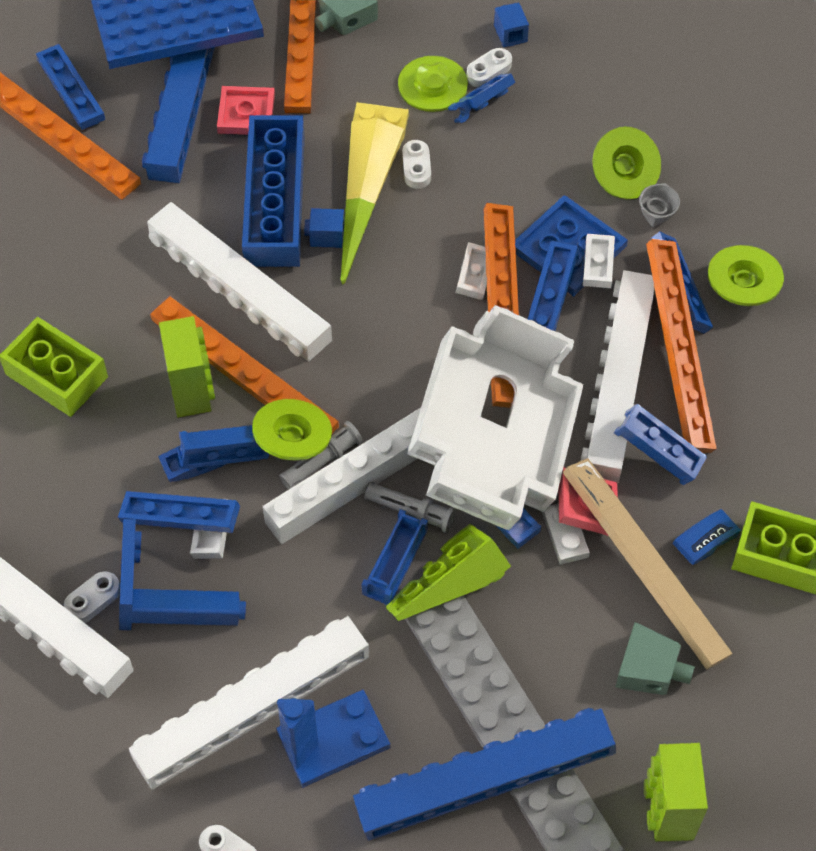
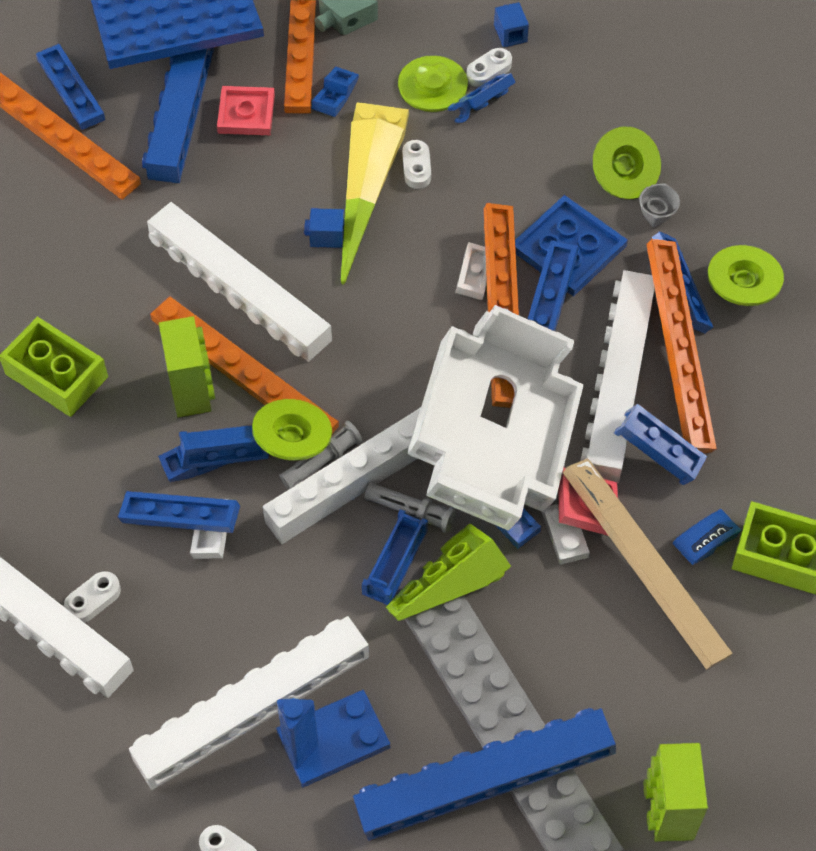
(169, 606): blue piece -> none
(274, 191): blue brick -> none
(336, 91): none -> blue slope
(598, 261): white plate -> none
(651, 663): sand green torso -> none

